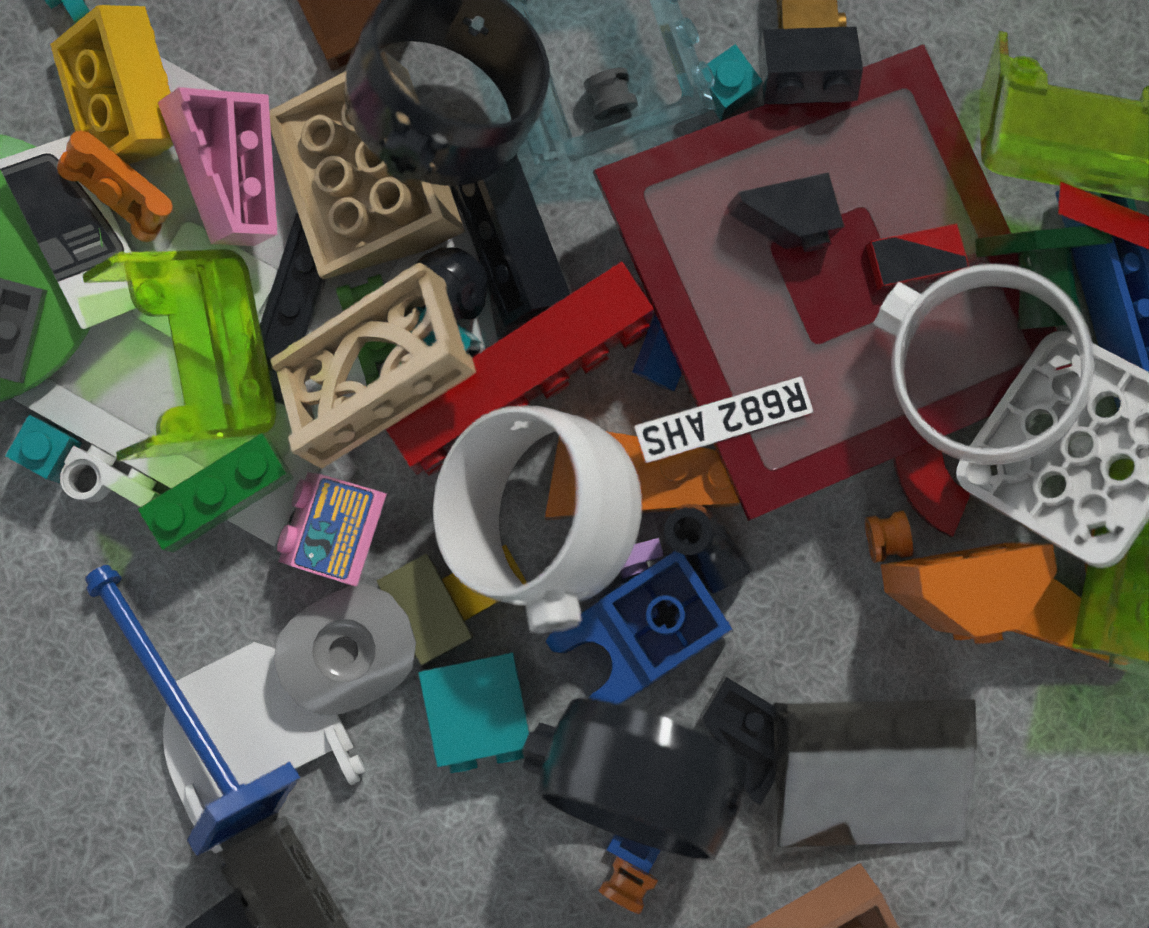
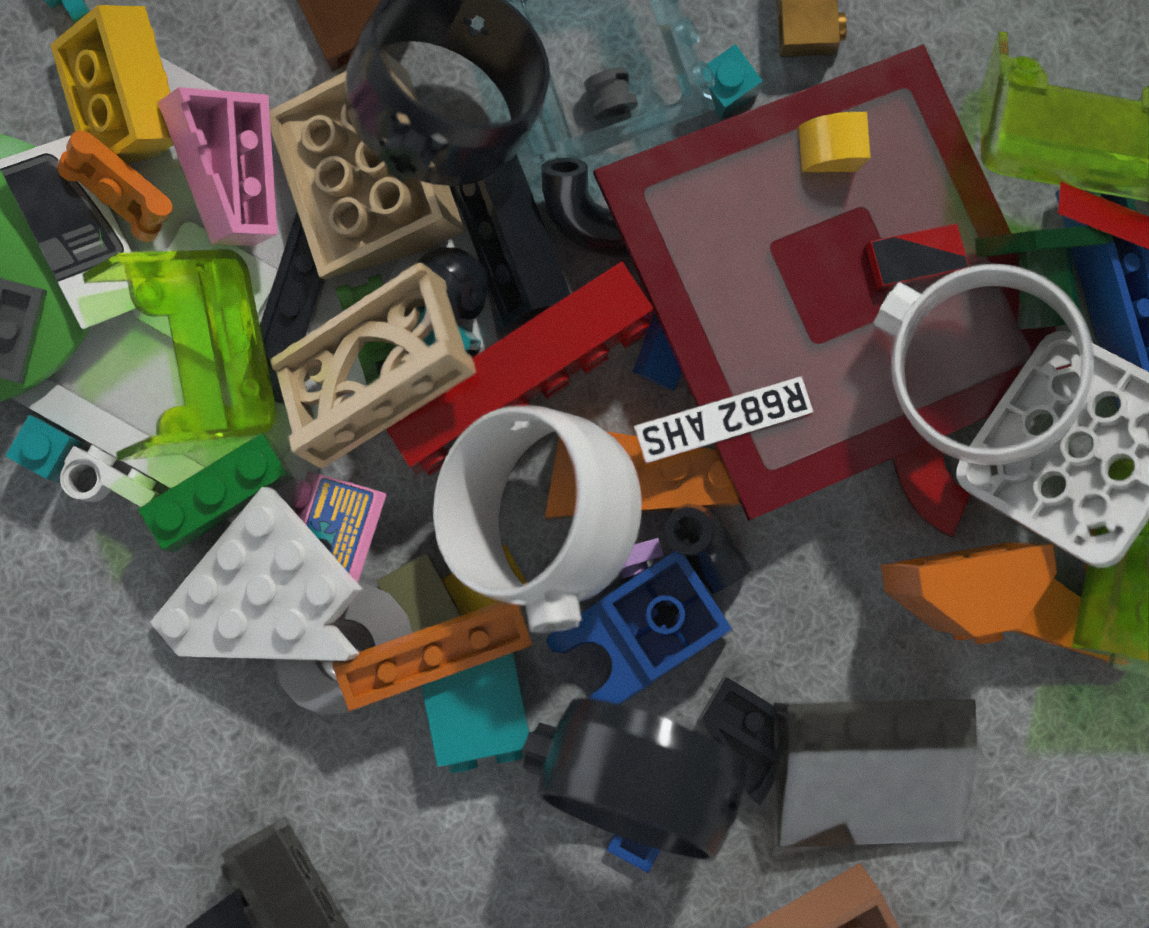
(241, 803): blue tile -> none
(251, 726): white piece -> none
(262, 592): none -> white wing
(431, 654): none -> orange plate
(575, 210): none -> black cylinder
(625, 889): orange wheel -> none
(792, 212): black slope -> none
(810, 65): black brick -> none
(835, 142): none -> yellow brick
(889, 536): orange wheel -> none

